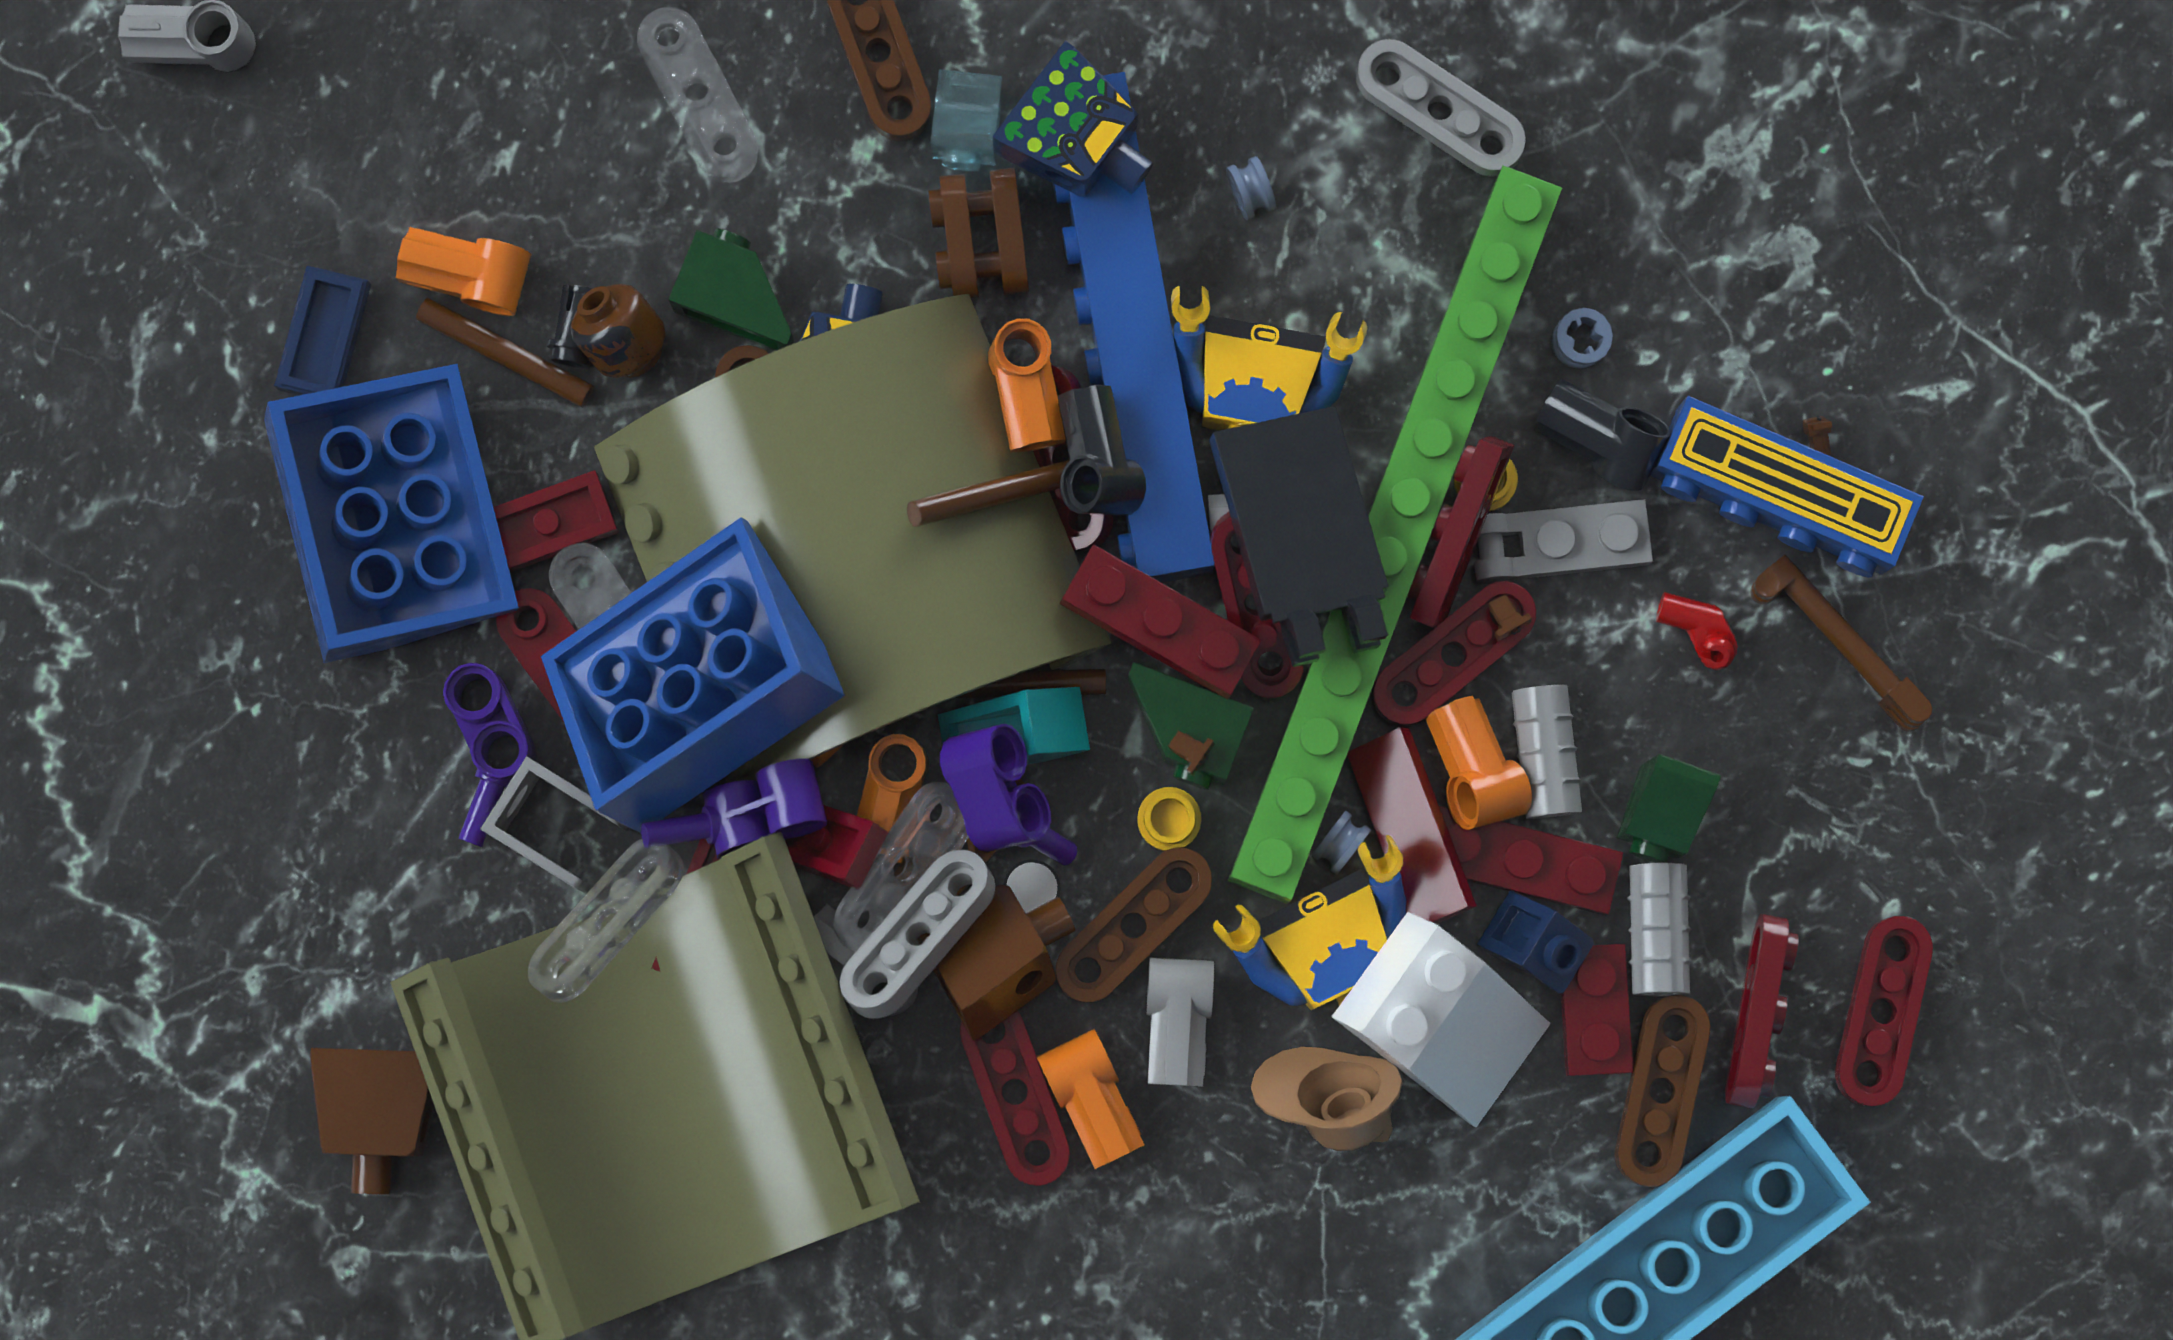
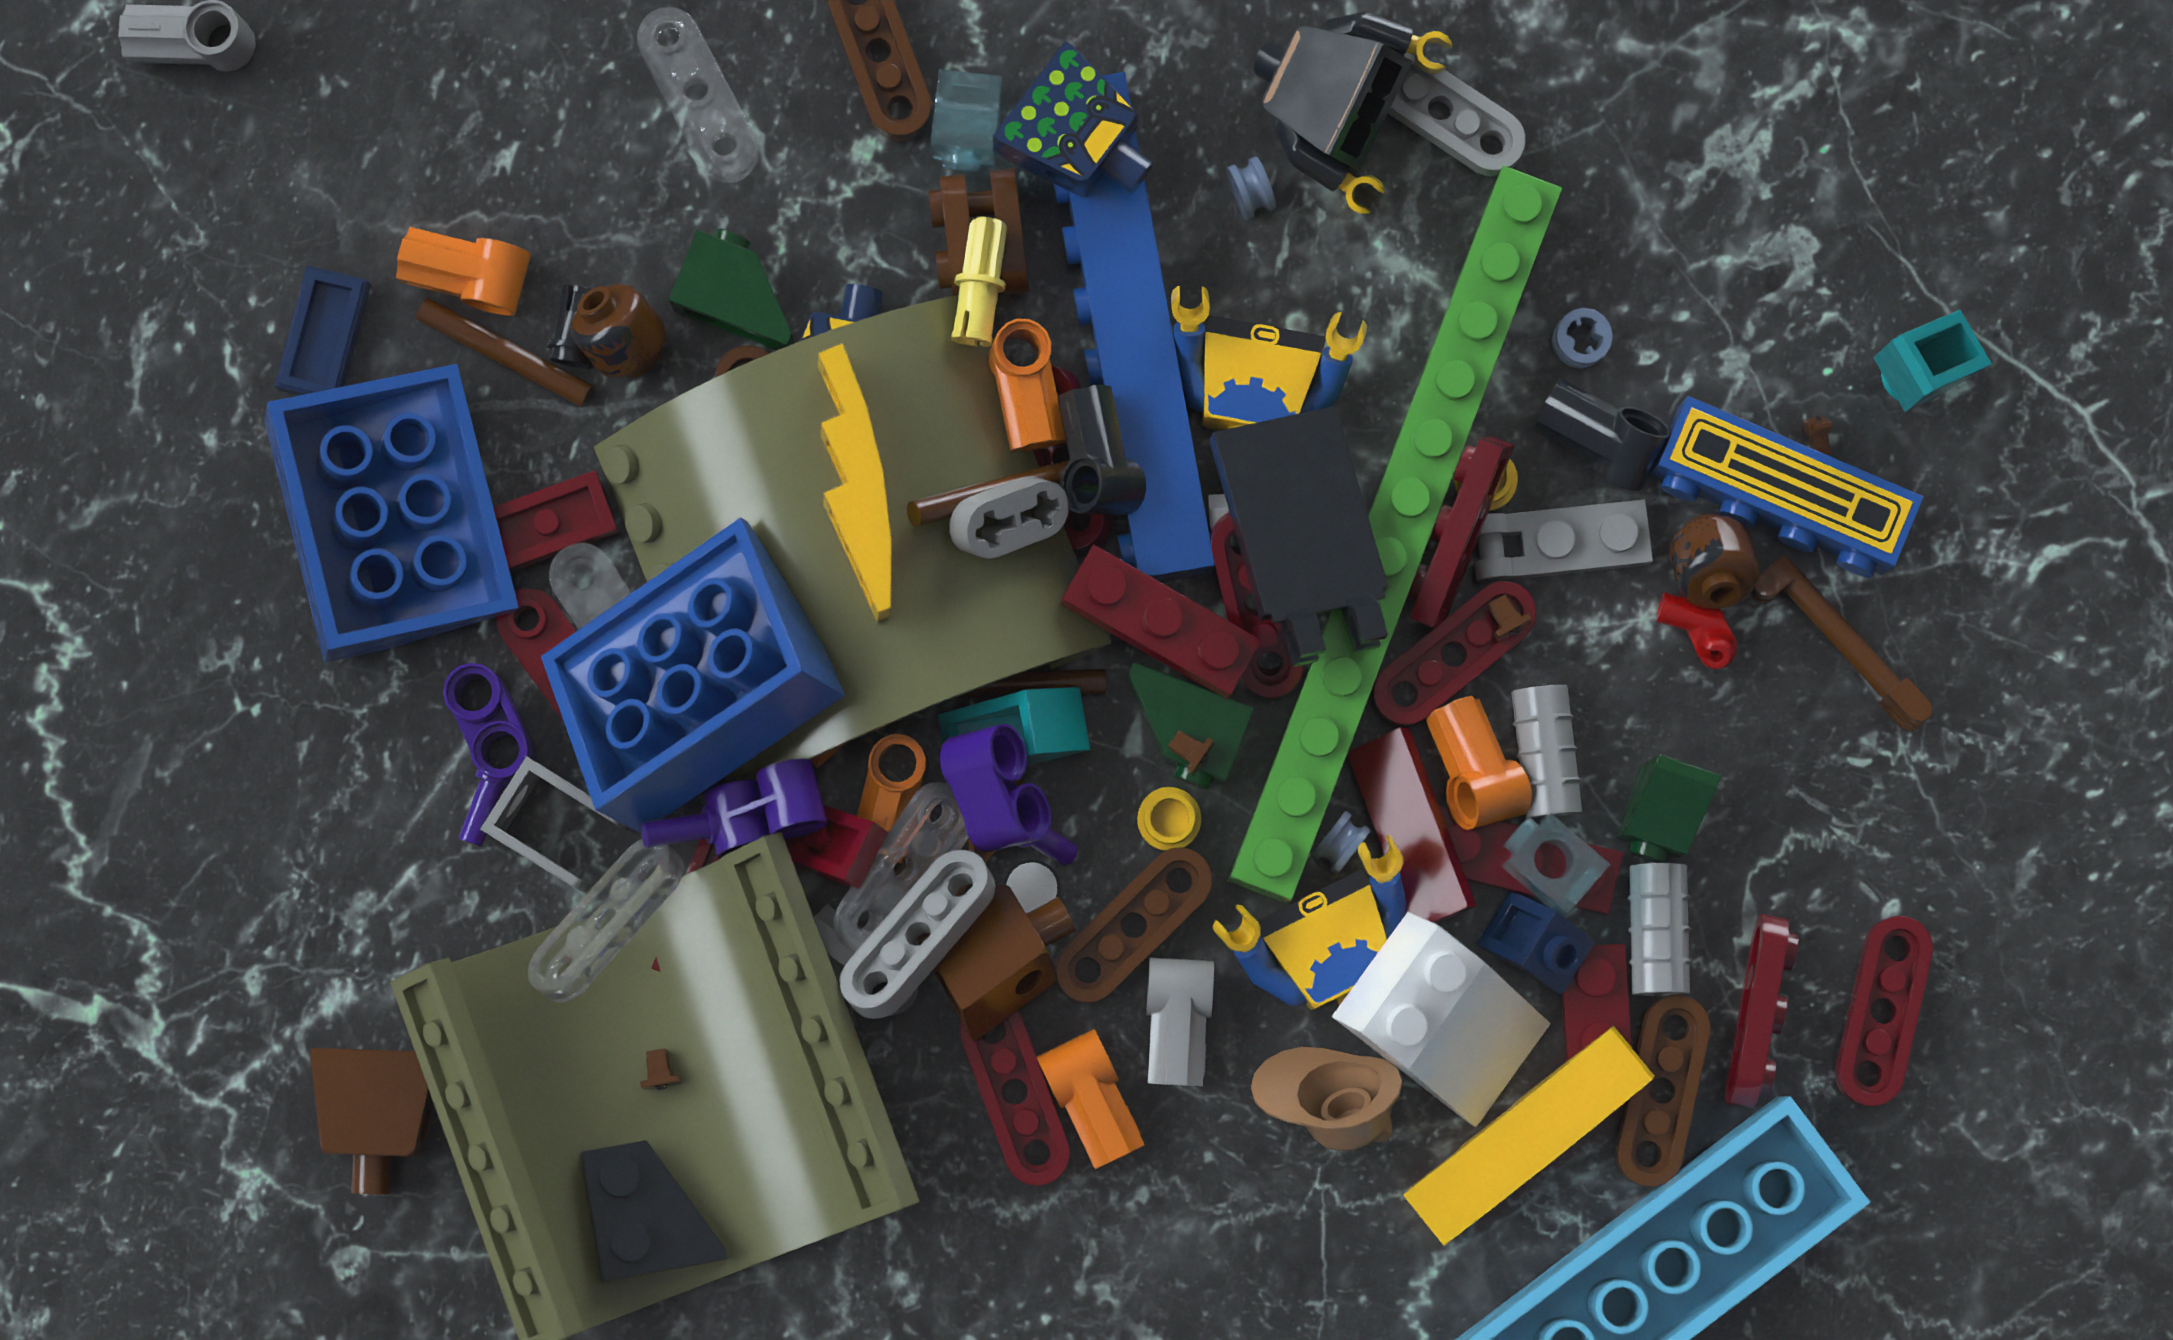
(643, 1215): none -> black wing
(659, 1071): none -> reddish brown piece
(860, 504): none -> yellow slope
(980, 282): none -> light yellow axle
(1005, 504): none -> light grey beam
(1336, 92): none -> black torso
(1529, 1135): none -> yellow slope
(1581, 870): none -> clear light blue brick
(1714, 561): none -> reddish brown head
(1930, 360): none -> teal slope

